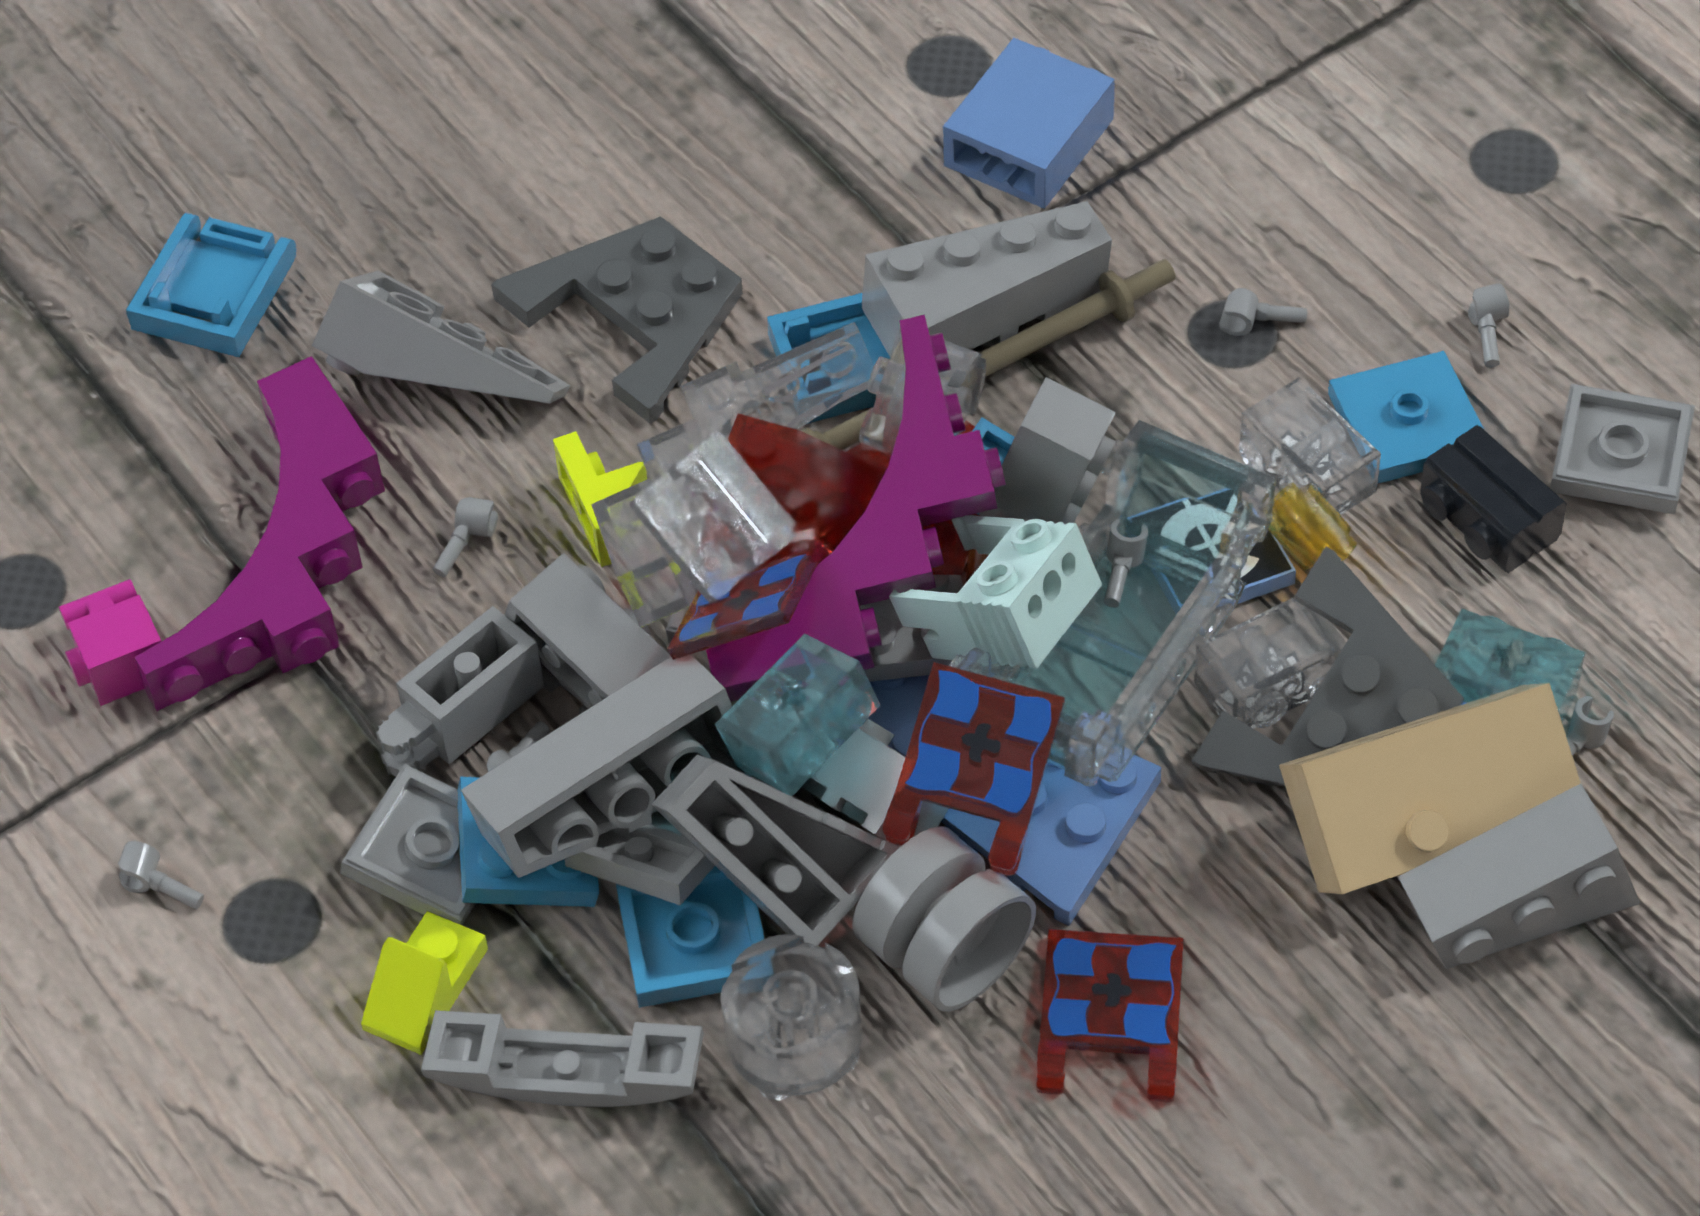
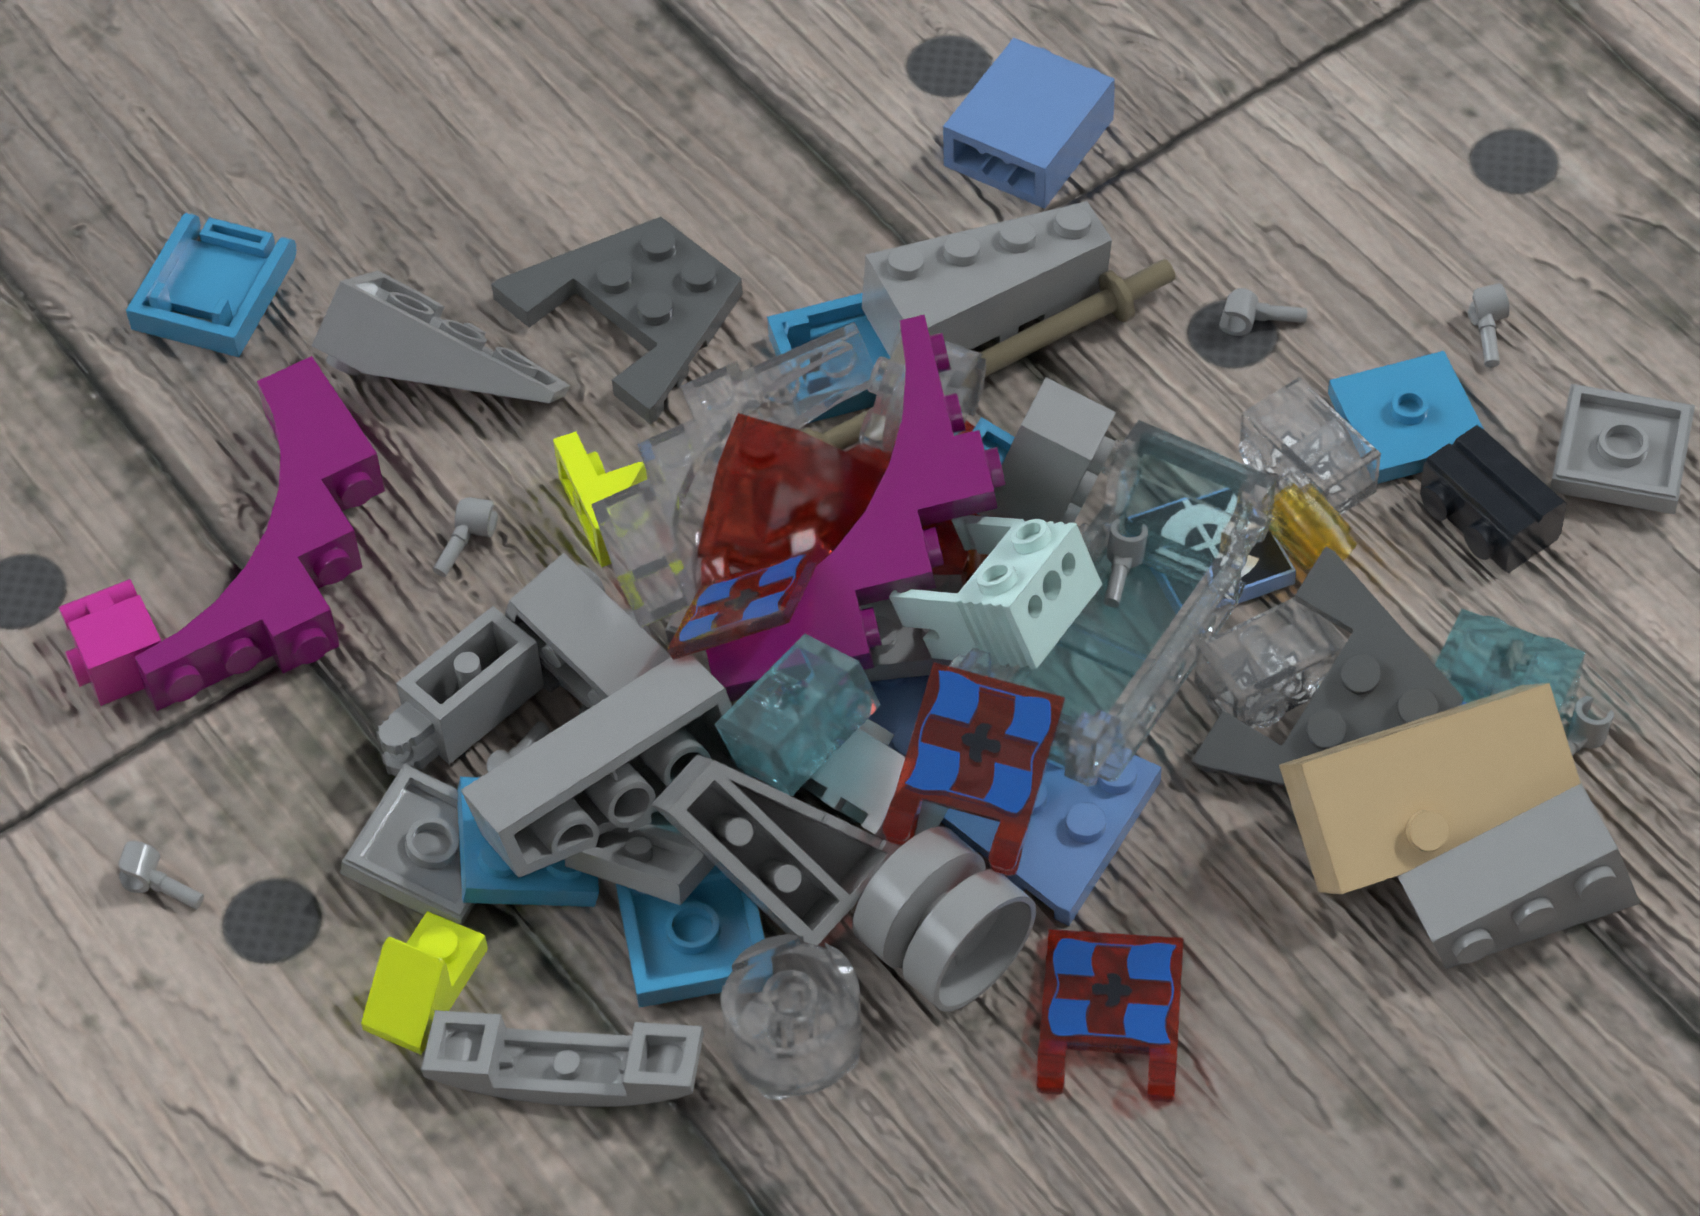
(714, 517): clear bracket -> none

